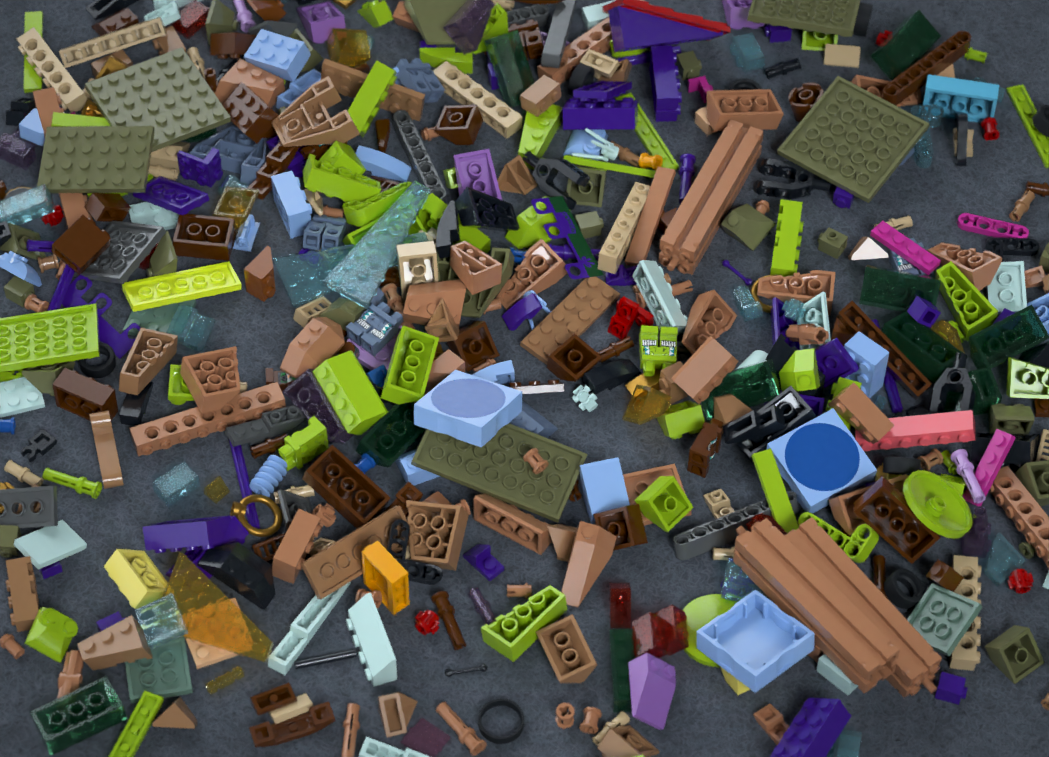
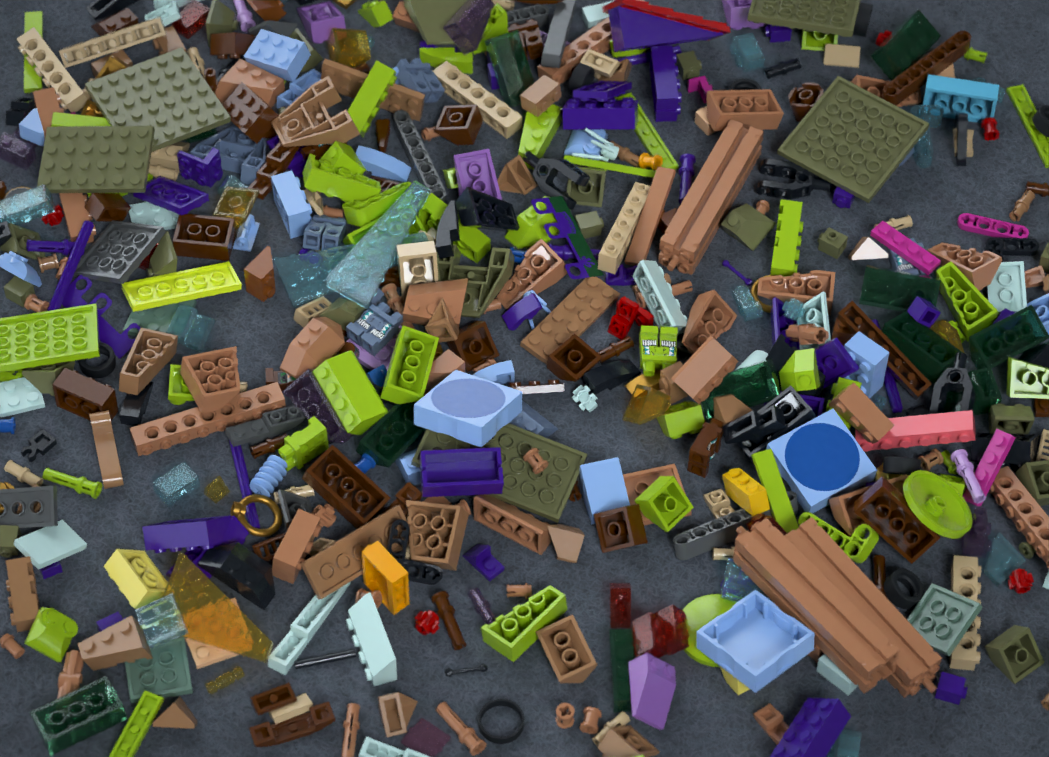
(81, 244): reddish brown brick -> none
(461, 472): none -> dark purple piece
(475, 267): nougat wedge -> none
(589, 555): nougat wedge -> none
(745, 491): none -> yellow brick
(944, 576): reddish brown slope -> none

